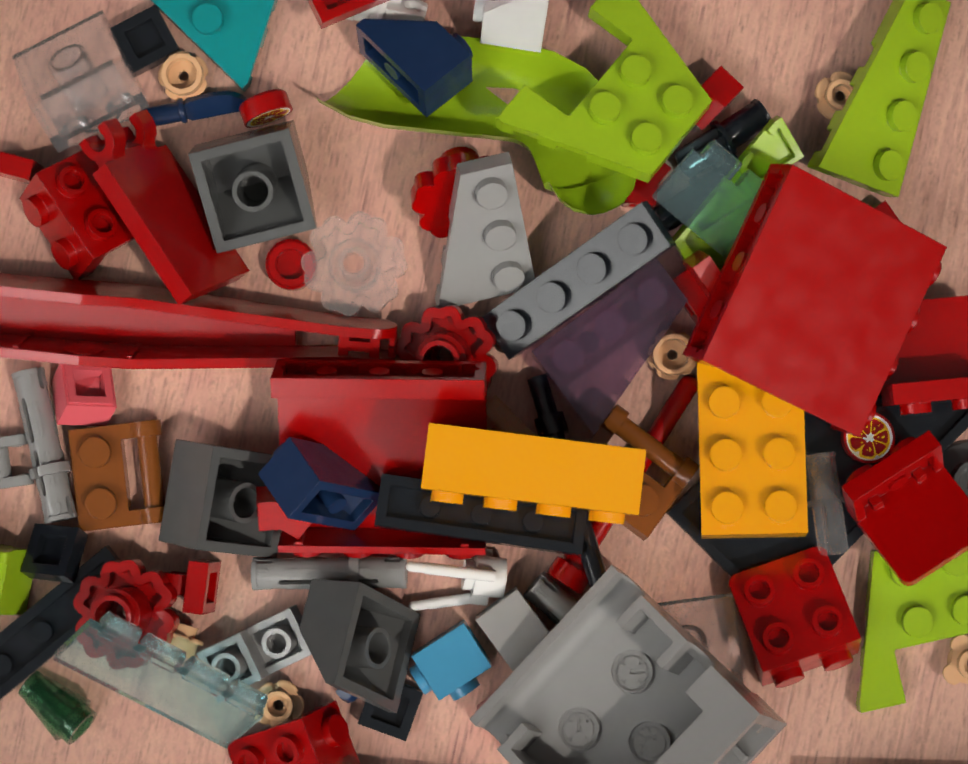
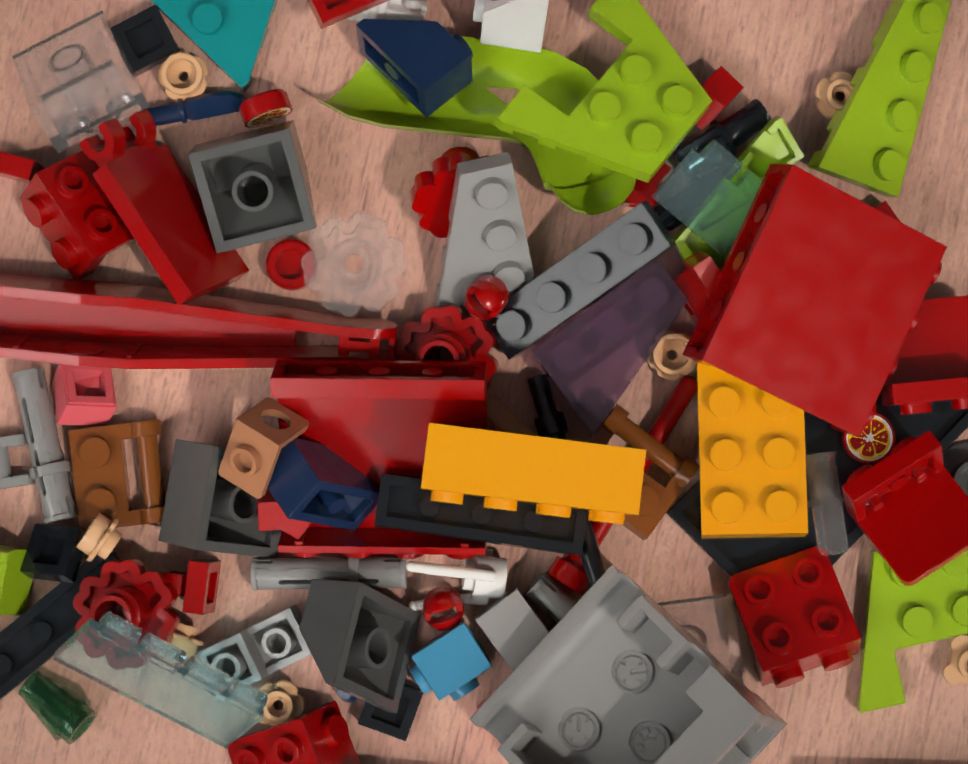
(100, 538): none -> light nougat plate
(256, 446): none -> nougat bracket
(440, 600): none -> red hinge
(491, 297): none -> red hinge

